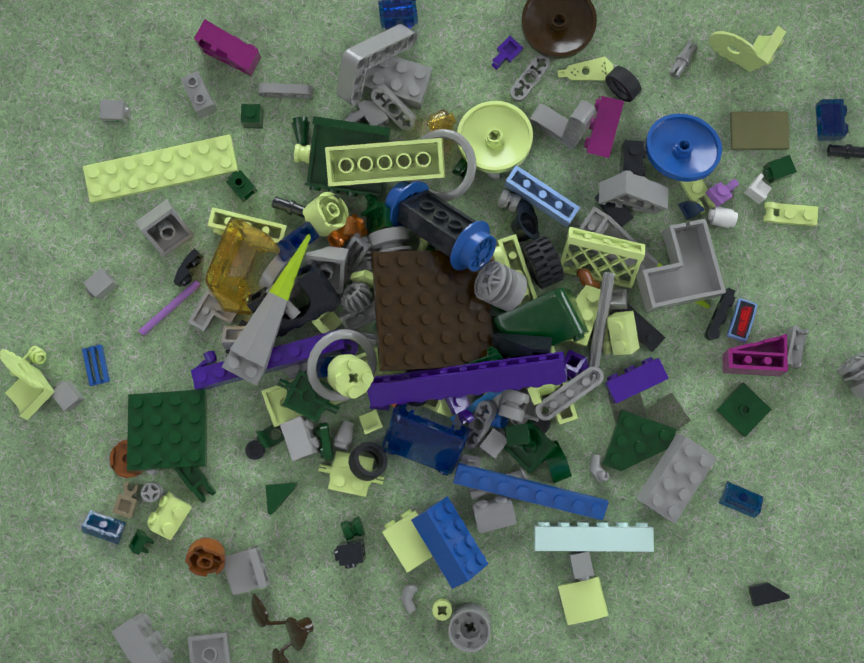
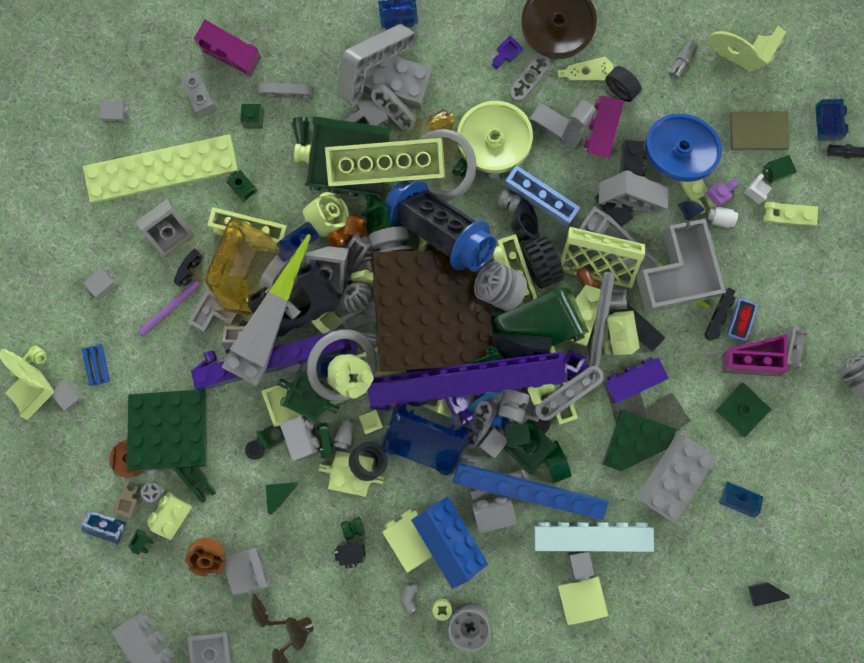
(290, 207): black pin -> none
(596, 470): light grey arm -> none

